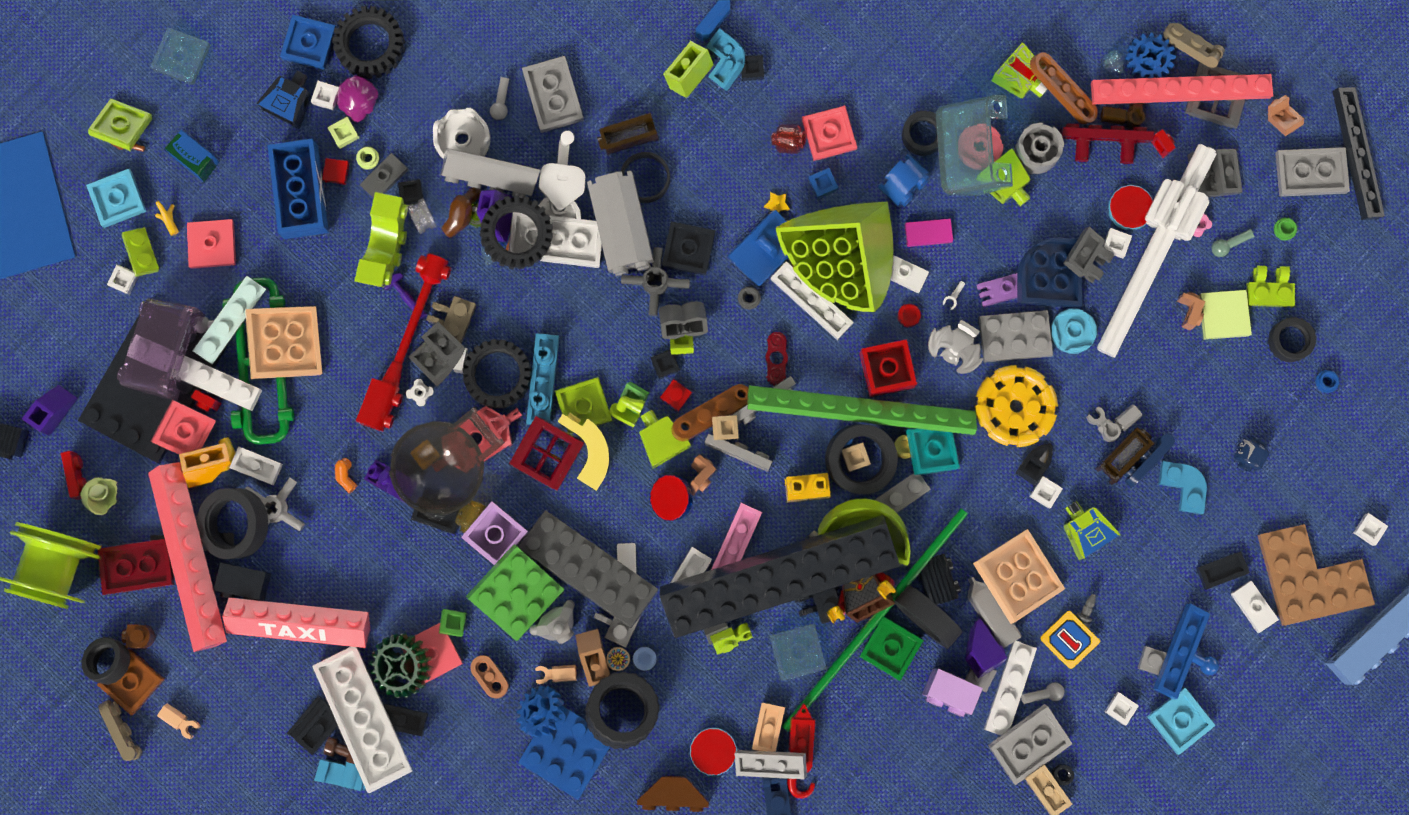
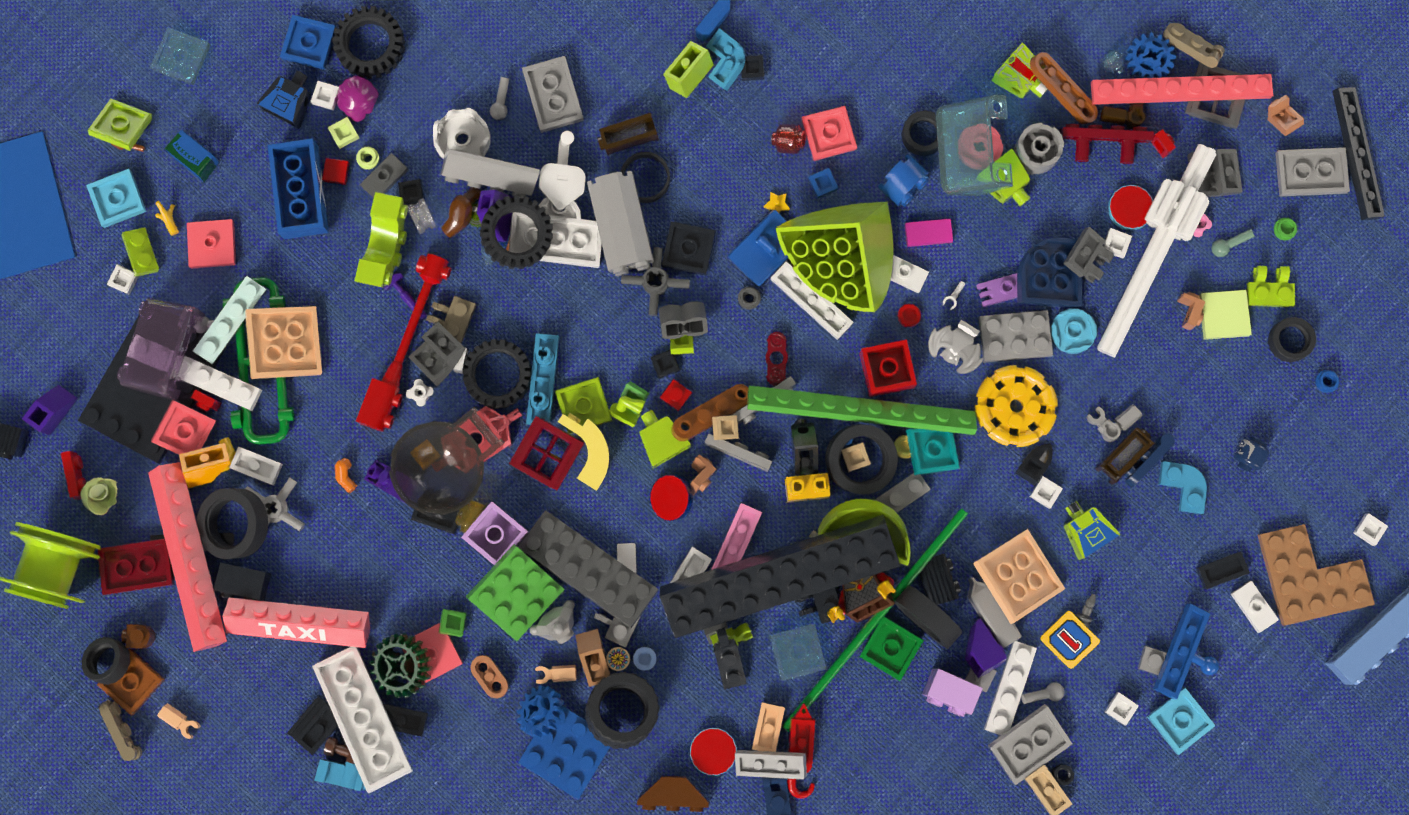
(728, 661): none -> black hinge
(802, 439): none -> black torso

